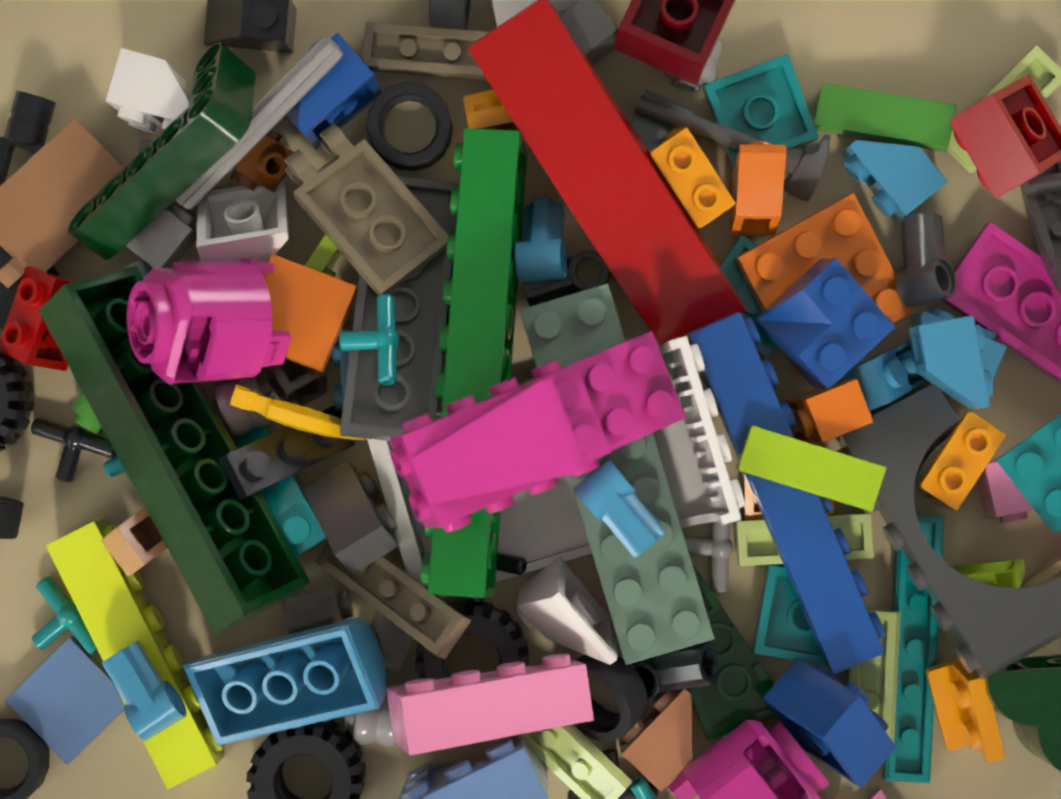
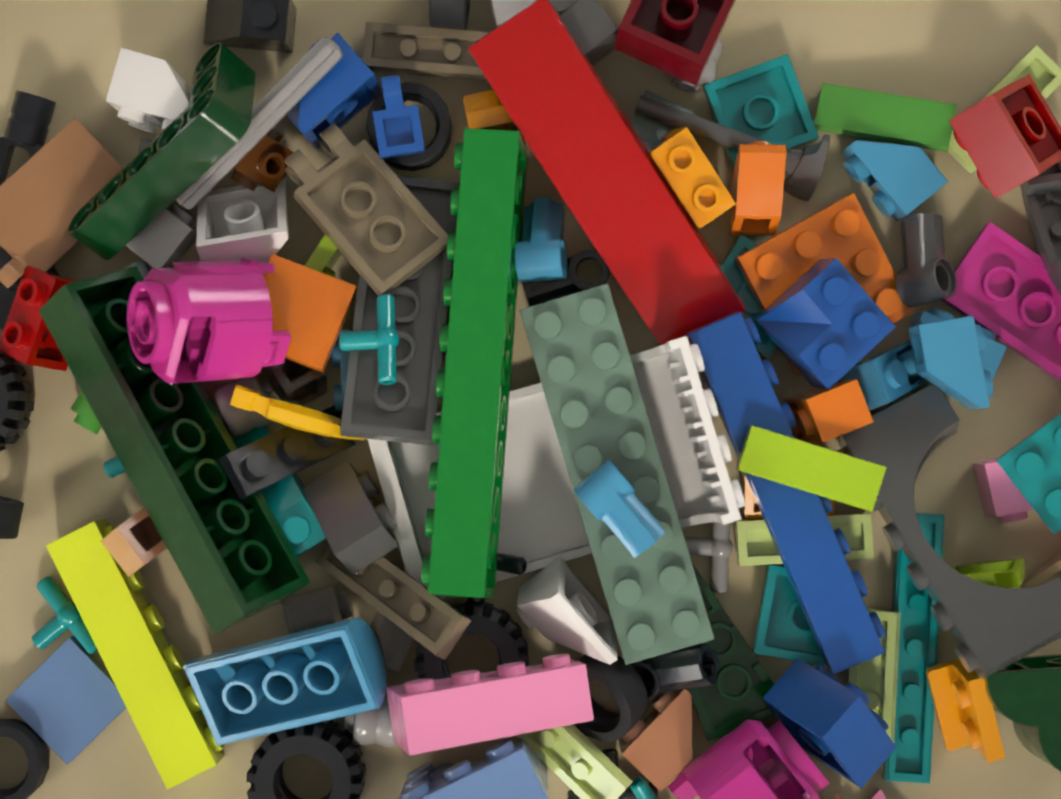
(74, 441): black piece -> none
(149, 701): dark azure piece -> none
(398, 126): none -> blue plate
(533, 432): dark pink wedge -> none
(961, 461): light orange bracket -> none

